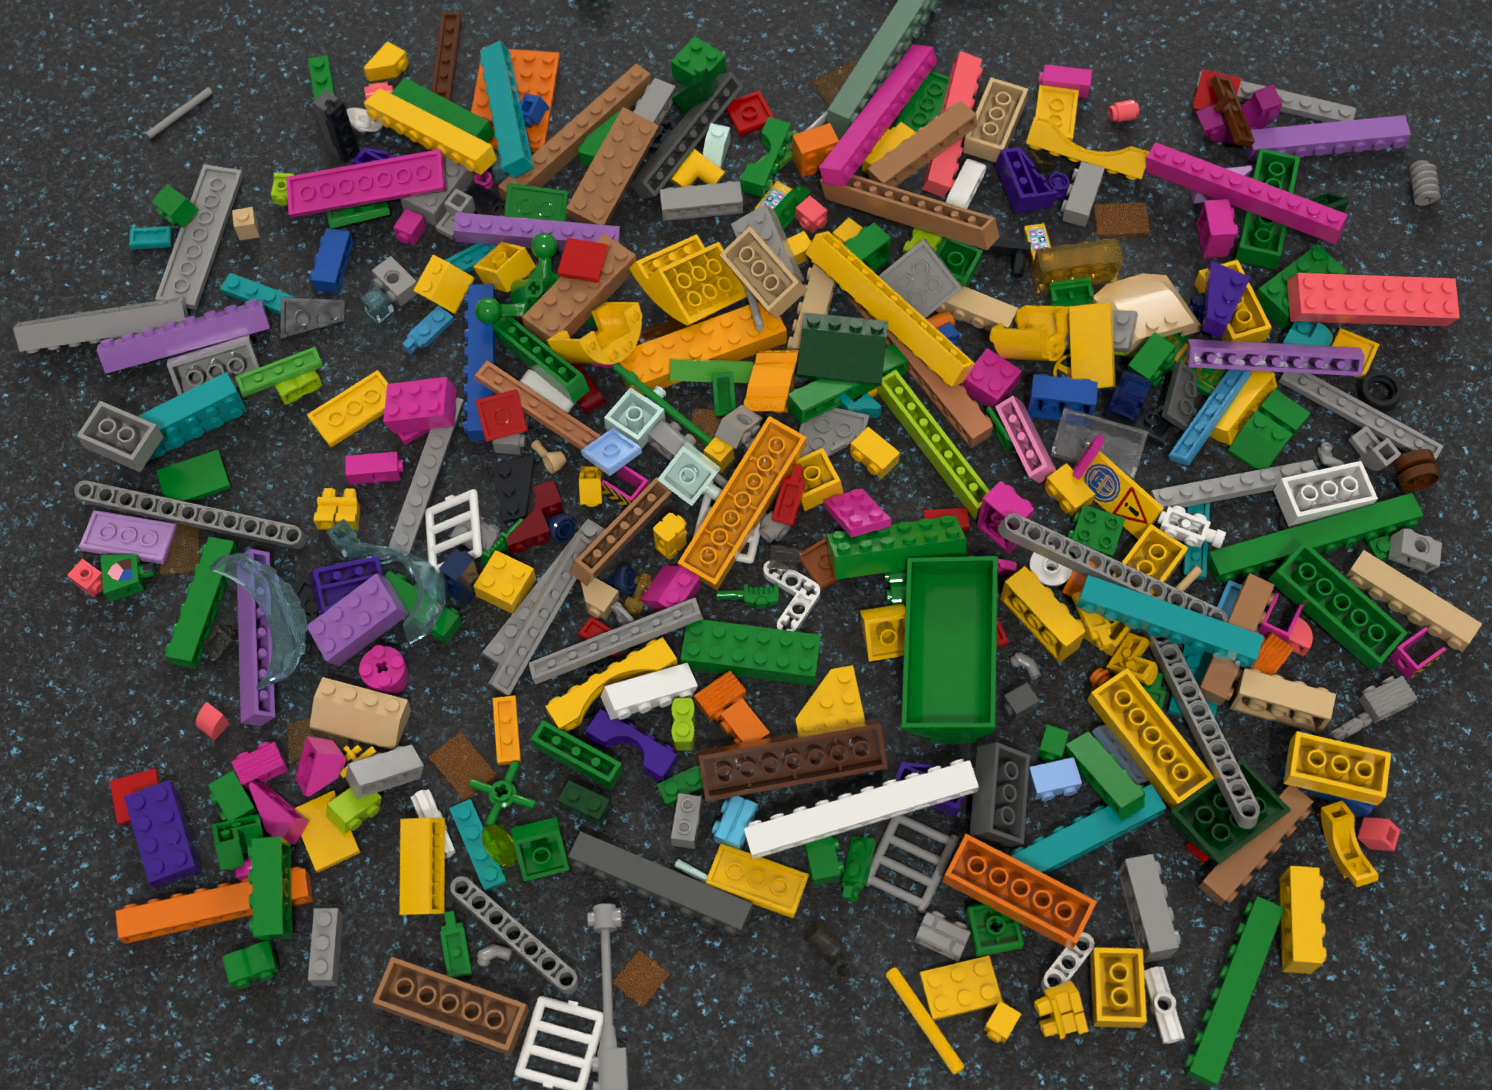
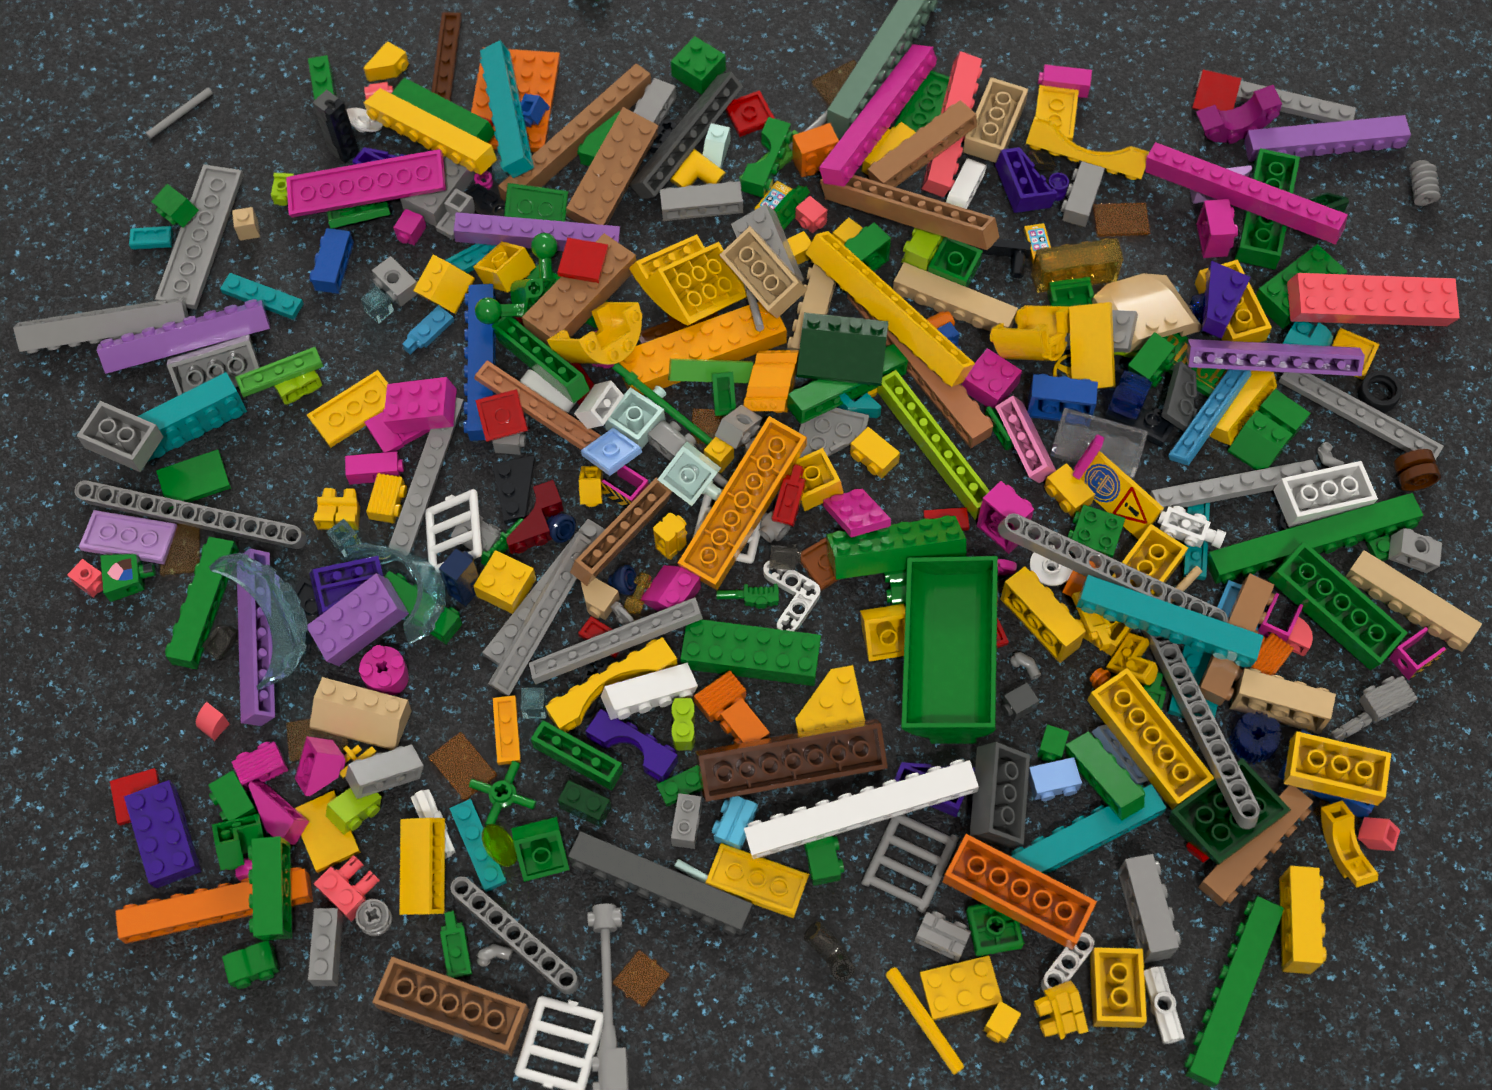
(308, 314): black wing -> none
(340, 893): none -> coral brick
(373, 917): none -> light grey wheel
(383, 435): none -> dark pink tile
(386, 498): none -> yellow brick
(533, 702): none -> clear light blue brick
(552, 460): tan bar -> none
(599, 404): none -> white brick
(694, 90): dark green brick -> none
(857, 866): green hinge -> none
(922, 279): light grey plate -> none
(1123, 111): coral brick -> none
(1232, 111): reddish brown plate -> none
(1257, 726): none -> clear blue brick
(1373, 453): light grey brick -> none

